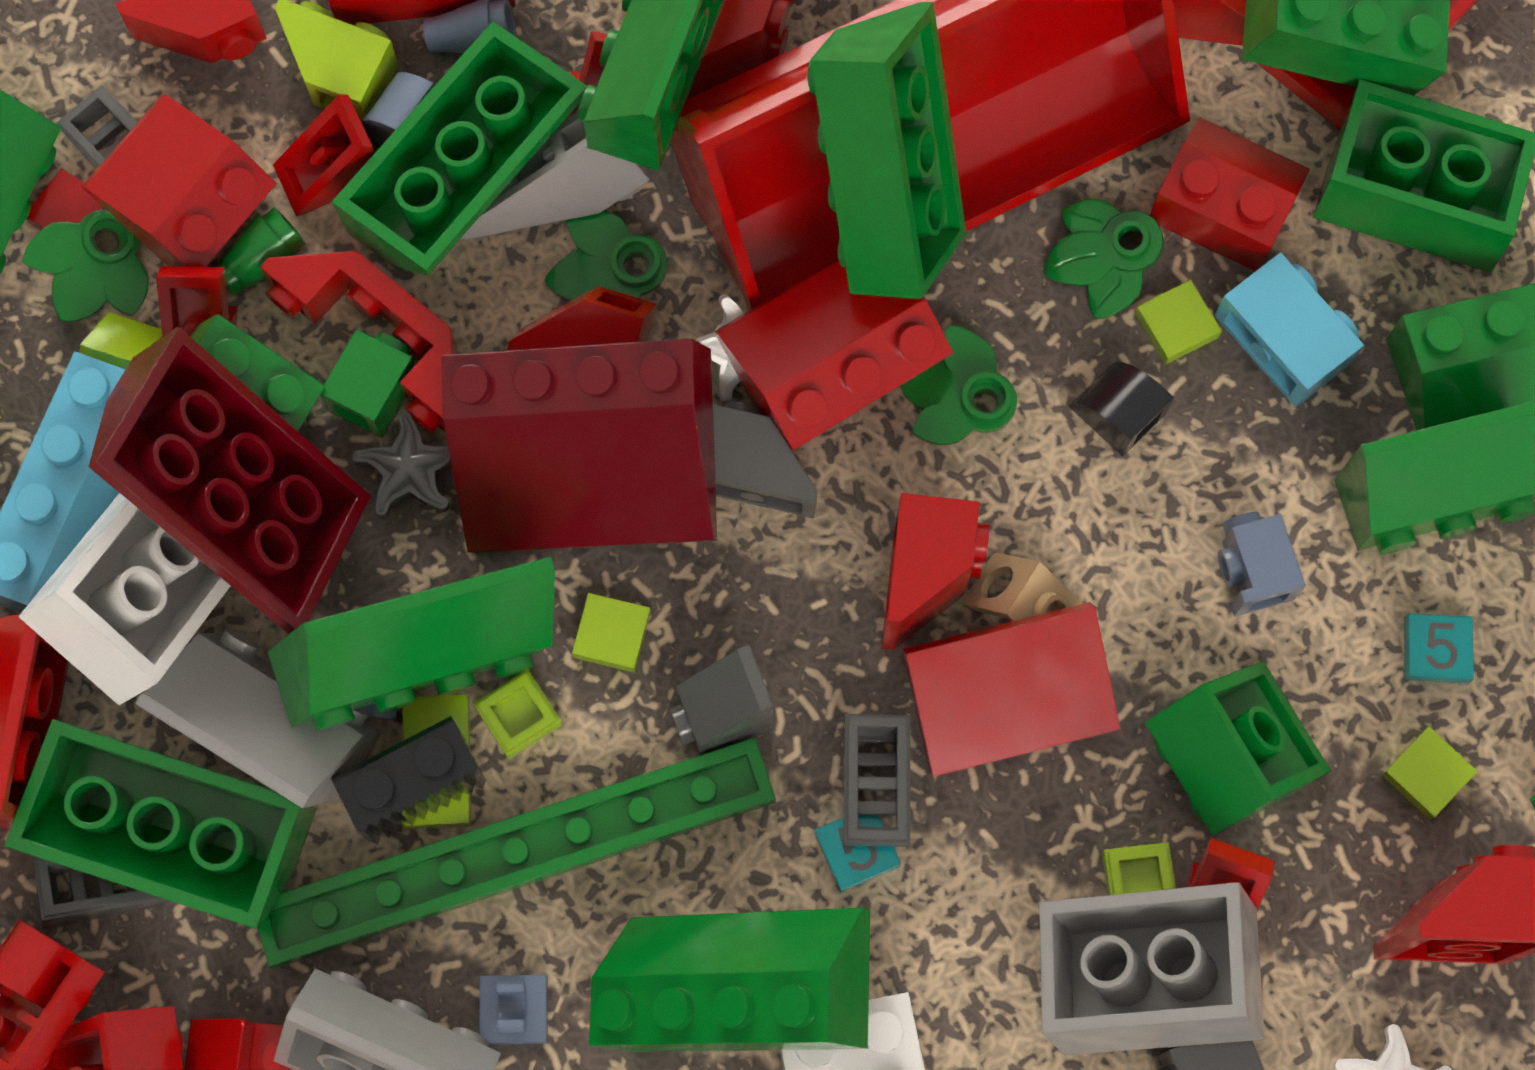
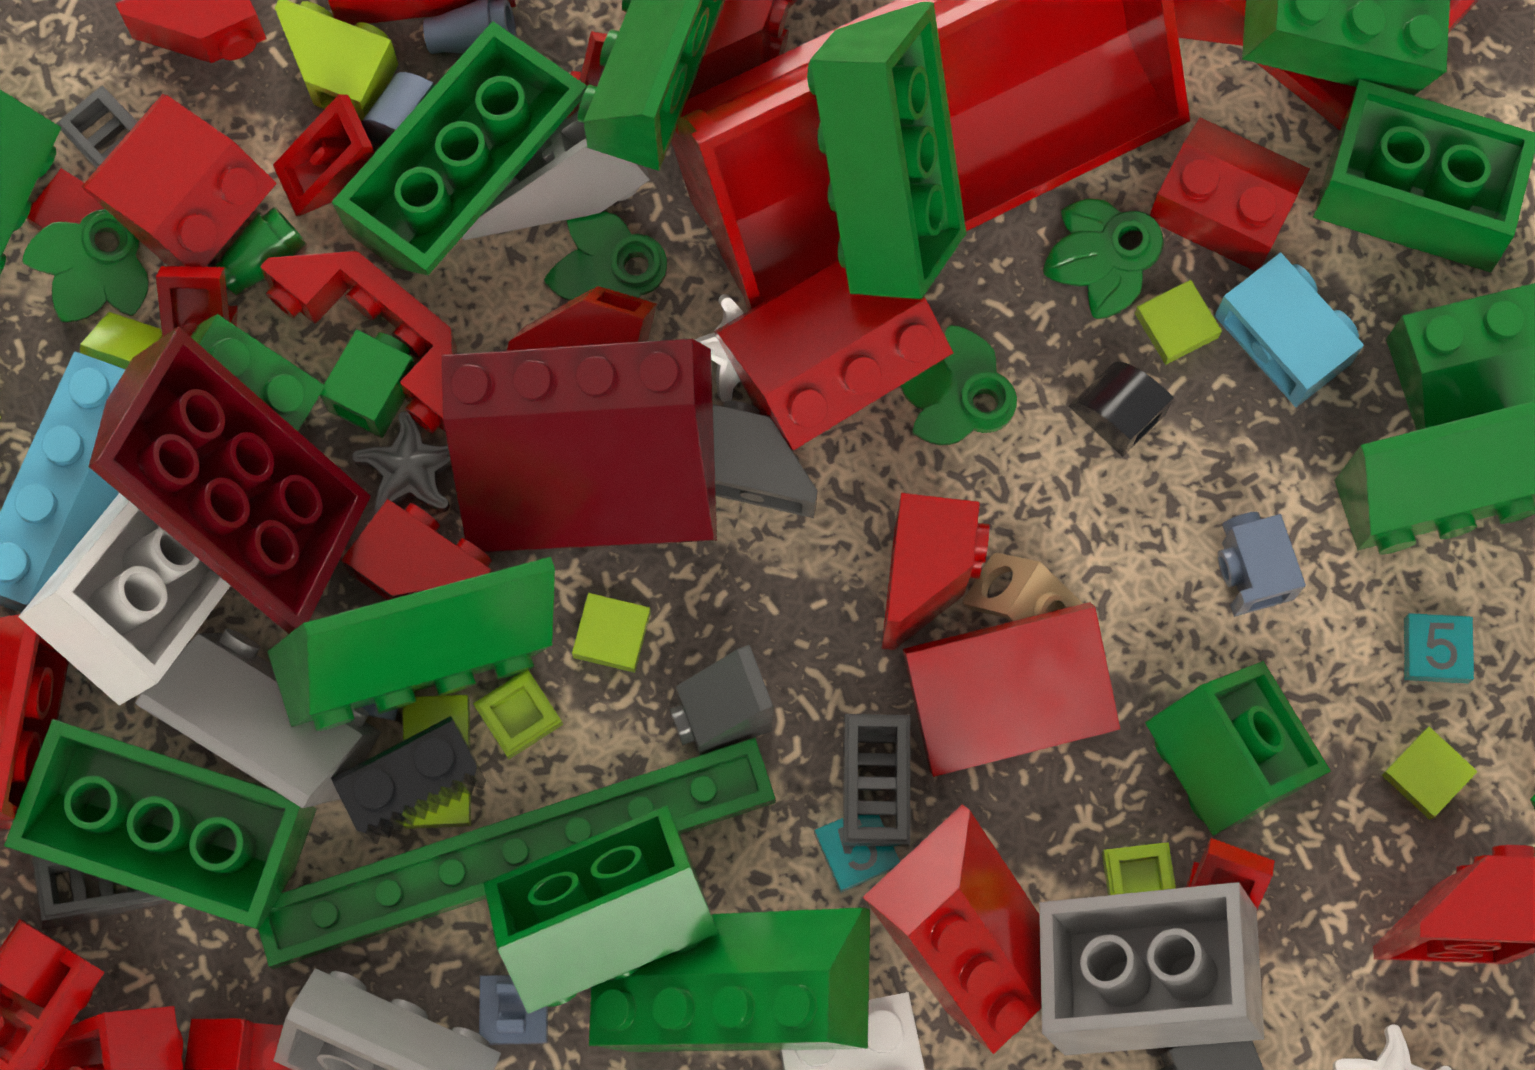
(406, 555): none -> red slope
(598, 910): none -> green brick
(965, 929): none -> red slope

